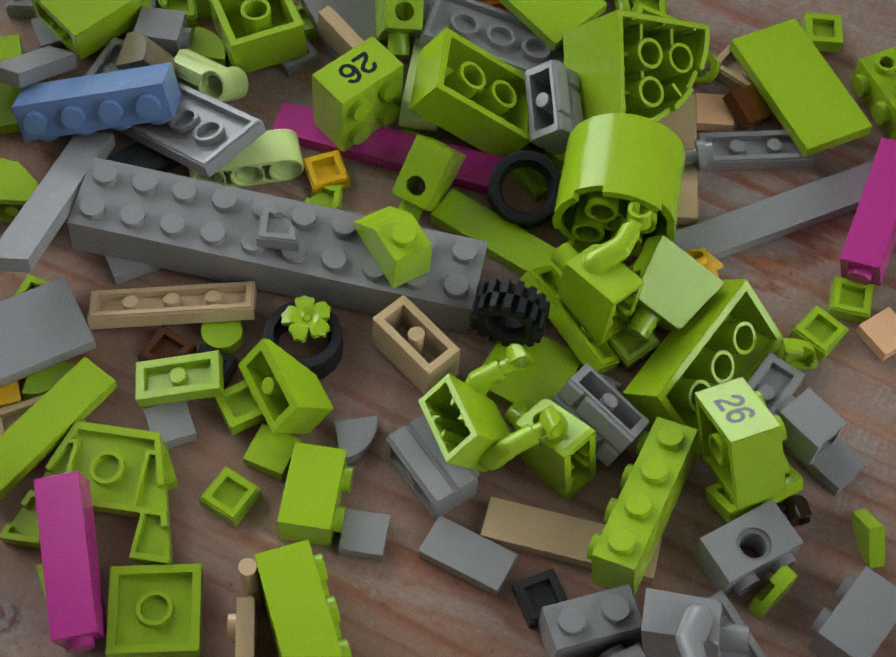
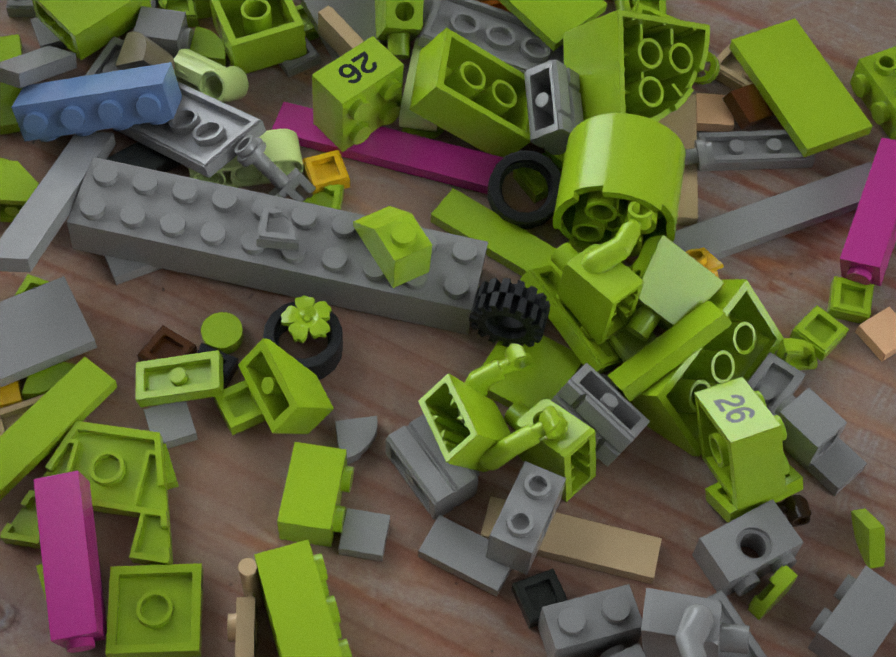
(172, 305): tan tile -> none
(230, 496): lime tile -> none
(251, 151): none -> light grey hinge
(270, 452): lime tile -> none
(414, 344): tan brick -> none
(434, 164): lime torso -> none
(525, 517): none -> light grey brick
(644, 505): lime brick -> none
(669, 350): none -> lime tile
(824, 31): lime plate -> none

